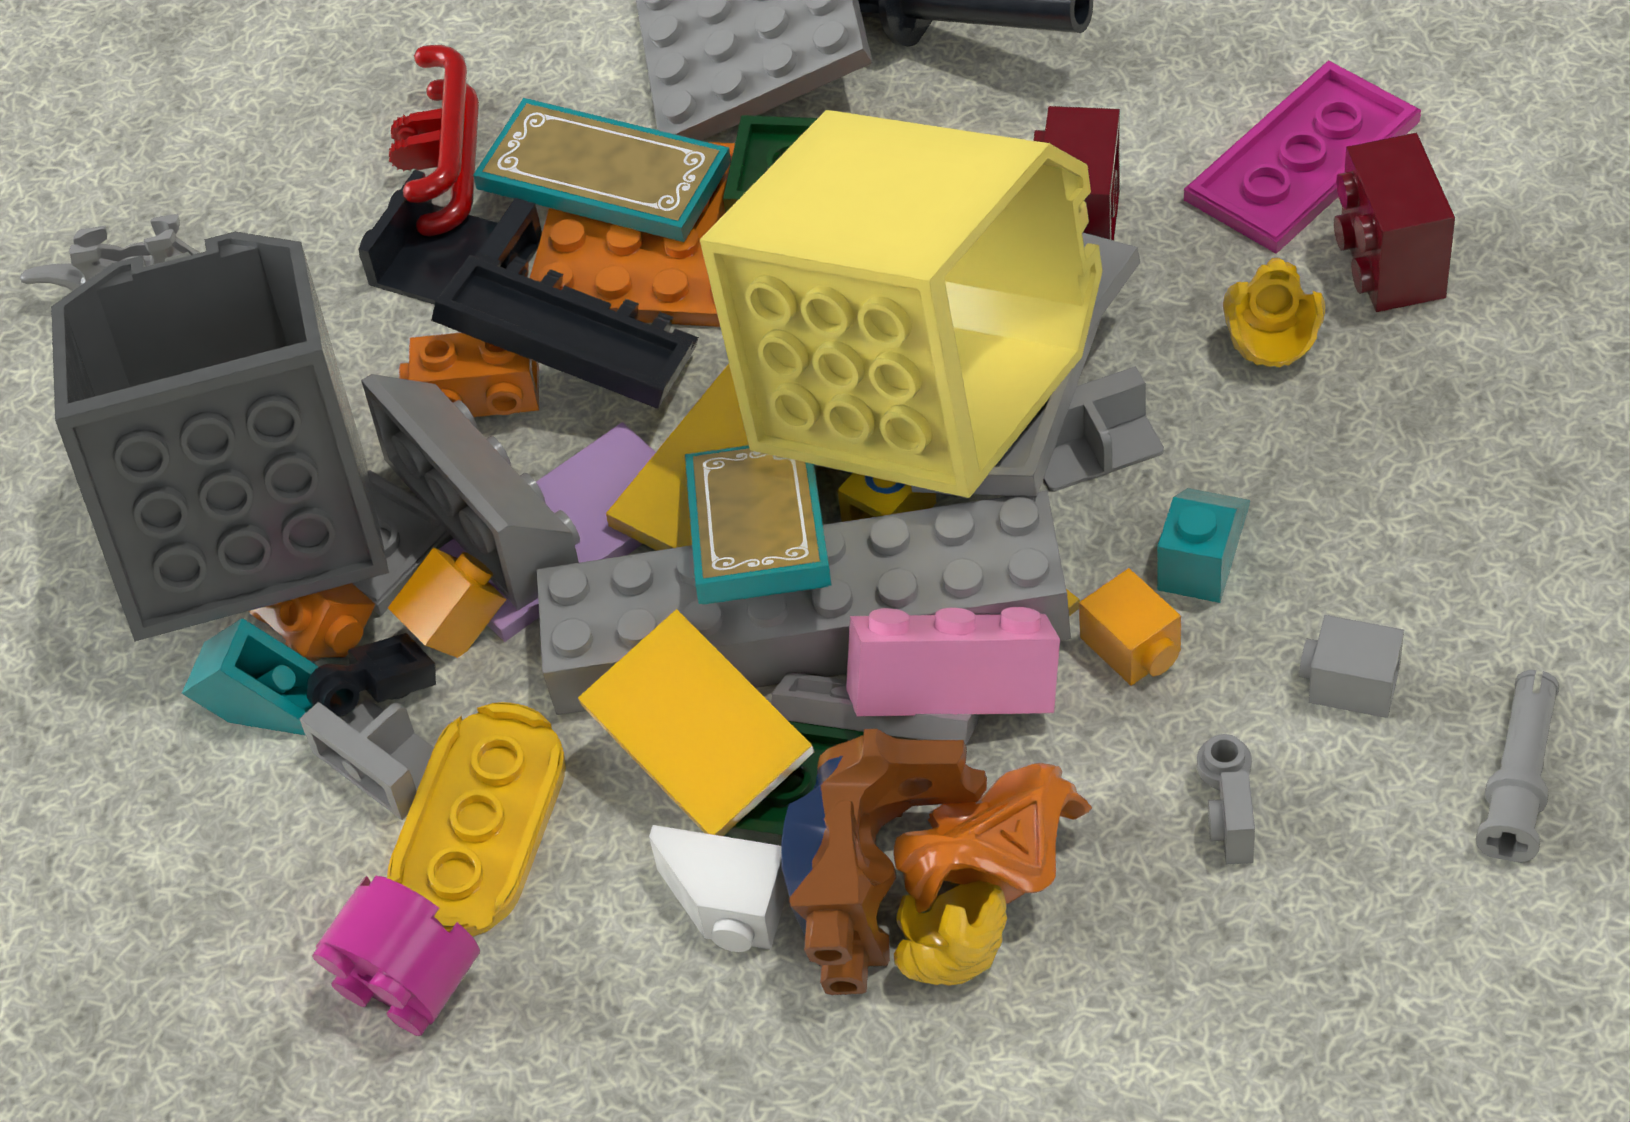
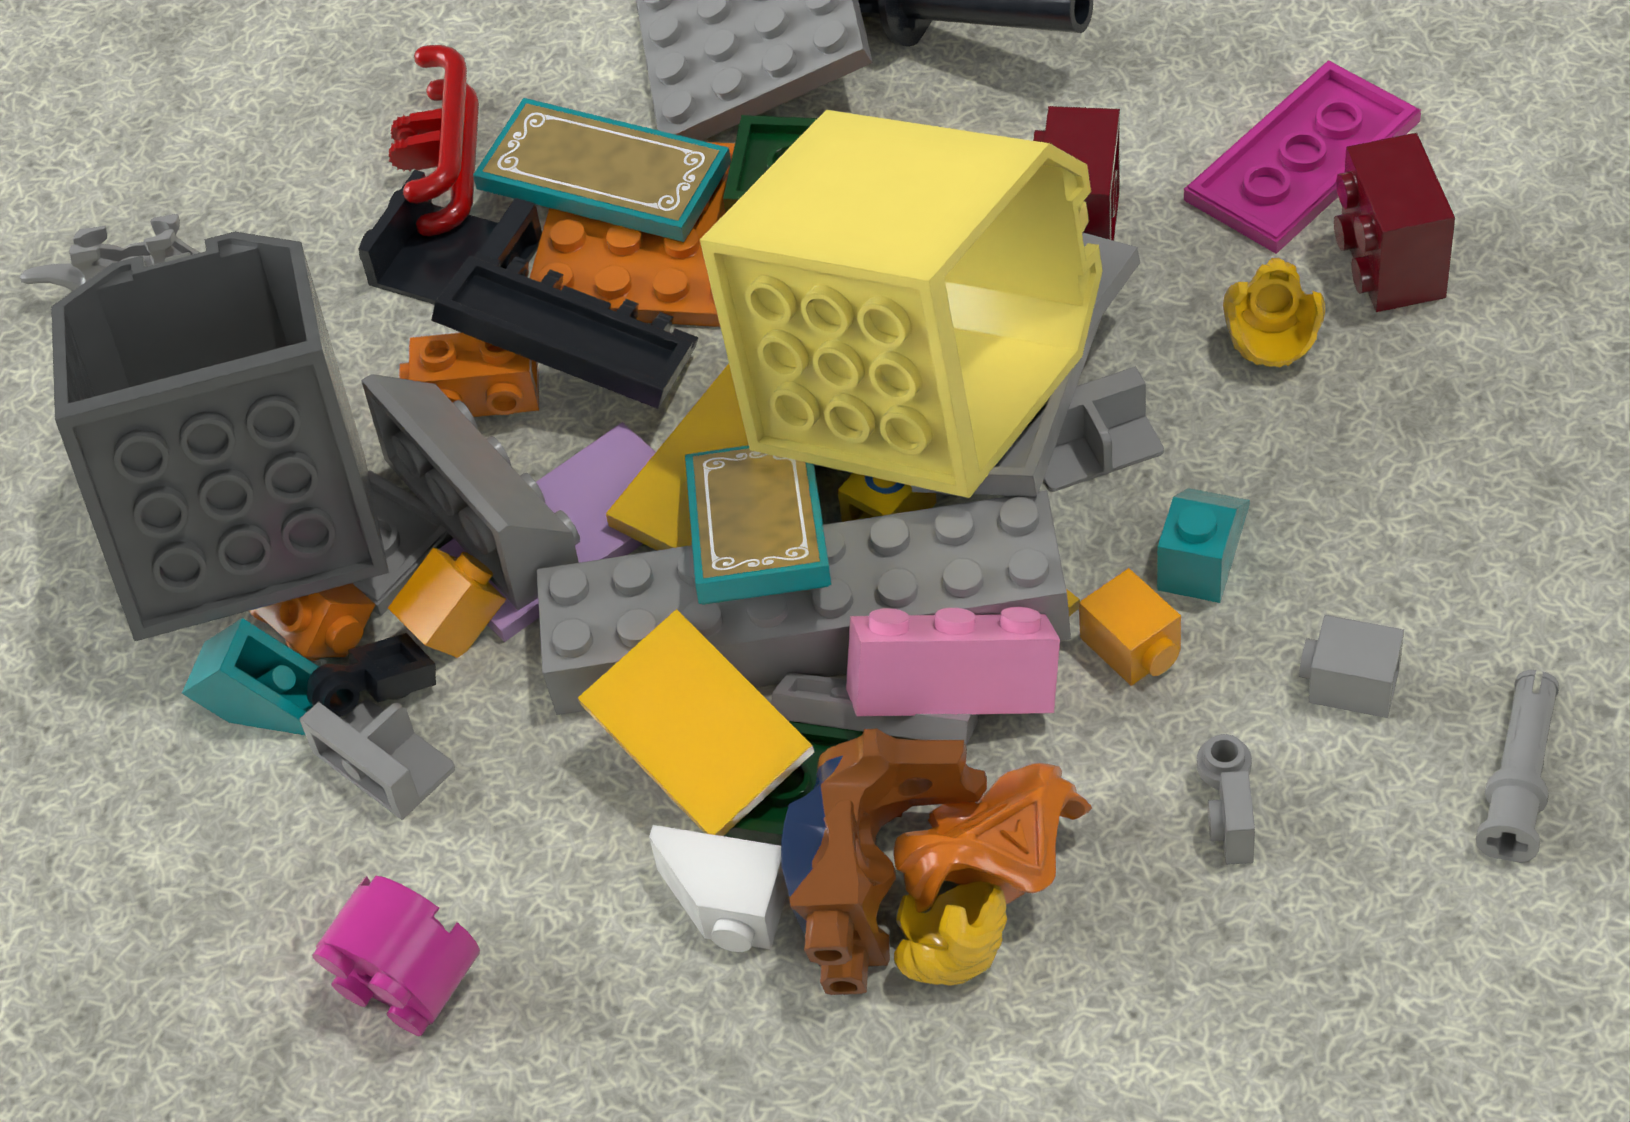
(480, 814): yellow tile -> none

